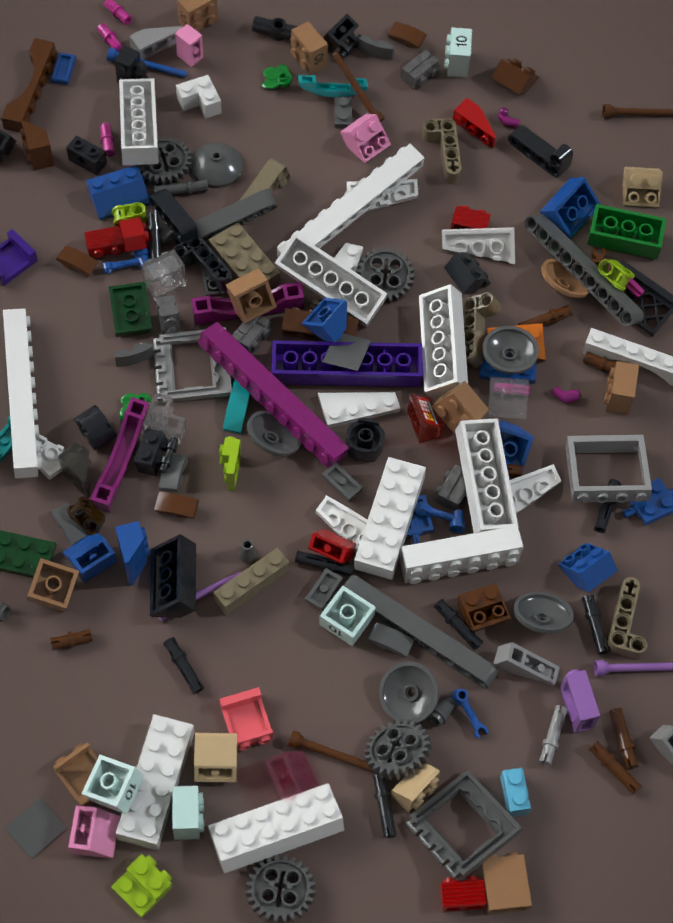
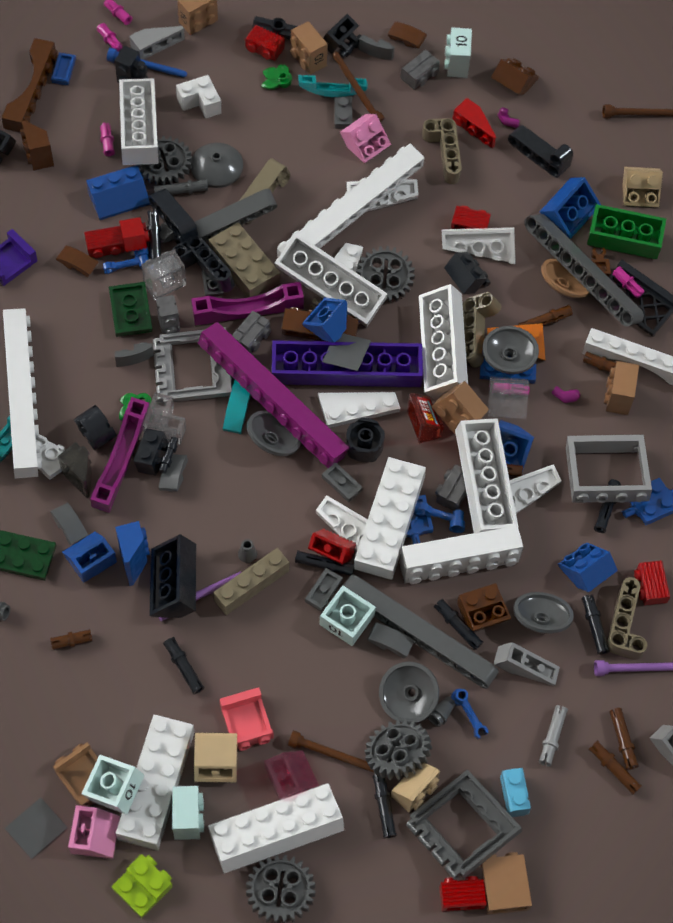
(52, 585): medium nougat brick -> none
(86, 155): black brick -> none
(87, 516): dark brown piece -> none
(128, 212): lime piece -> none
(176, 504): reddish brown slope -> none
(189, 45): bright pink brick -> none
(230, 459): lime plate -> none
(251, 295): medium nougat brick -> none
(264, 43): none -> red brick
(579, 701): medium lavender window -> none
(618, 276): lime piece -> none
(652, 583): none -> red brick

